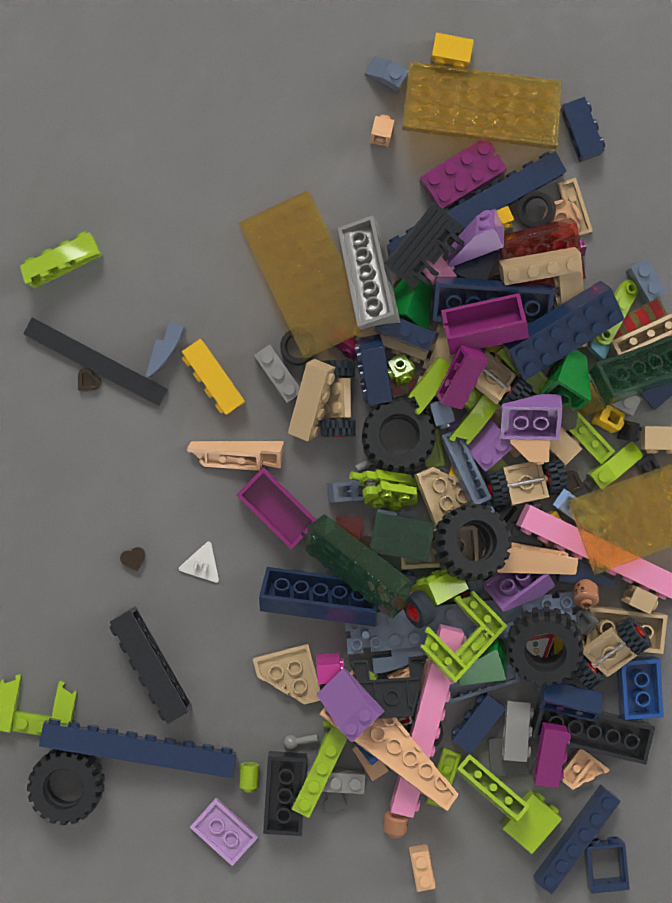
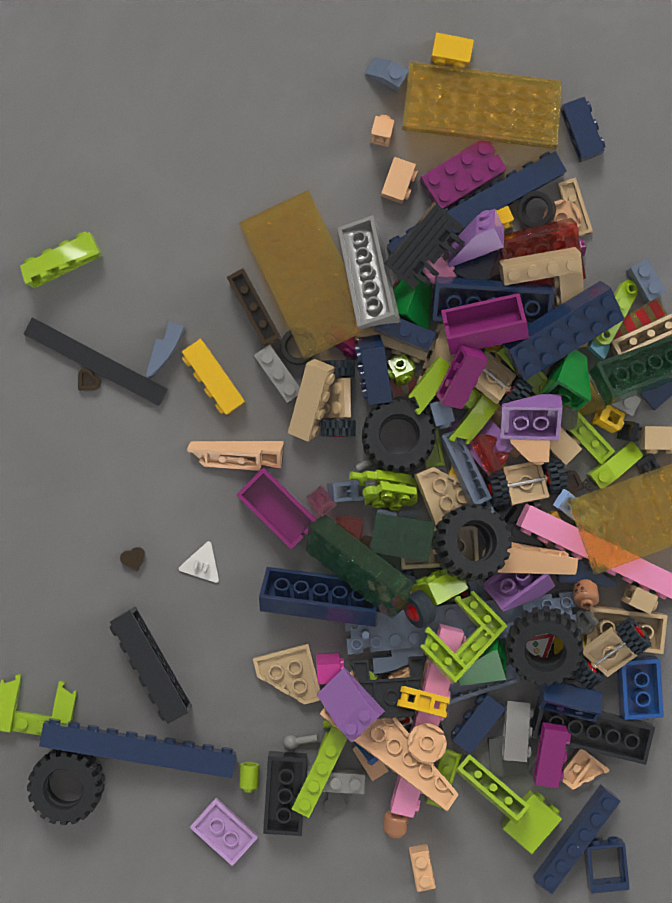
(253, 307): none -> dark brown brick
(321, 501): none -> clear pink plate
(398, 180): none -> light nougat brick
(423, 701): none -> yellow plate
(426, 743): none -> light nougat tile
(490, 460): none -> clear red tile

